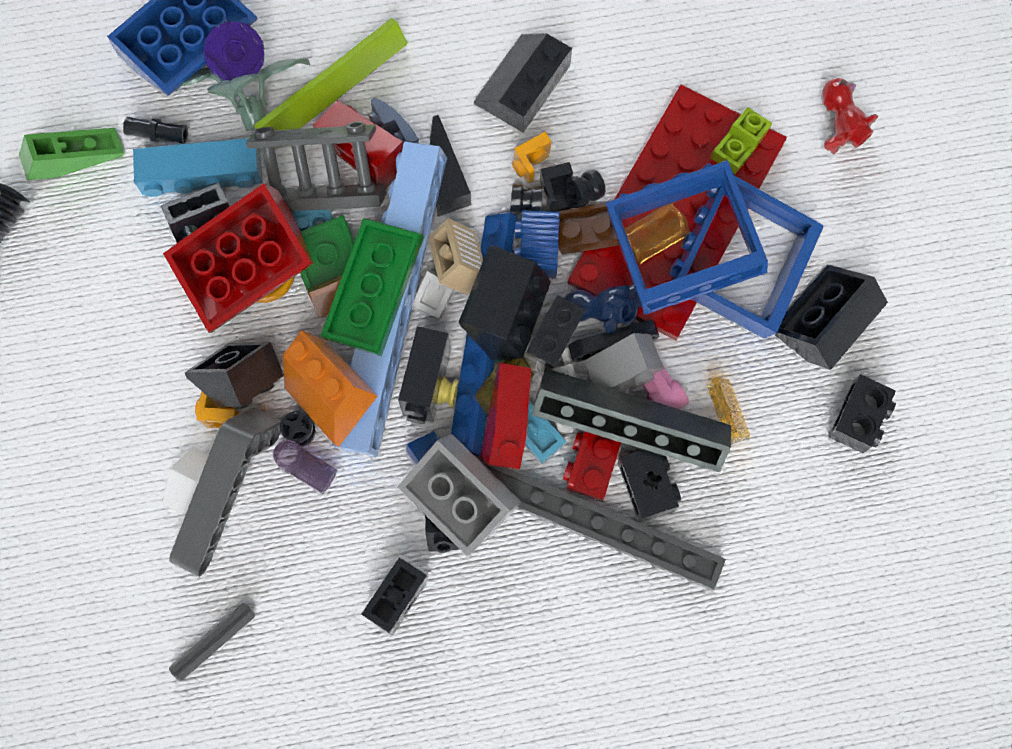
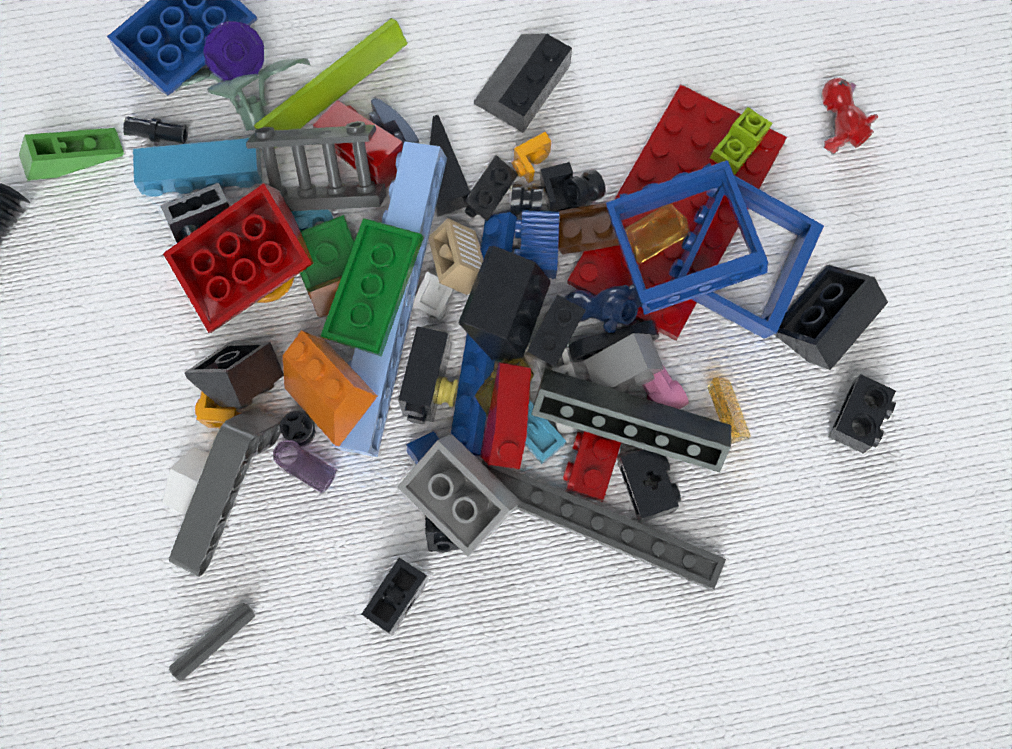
(490, 189): none -> black hinge

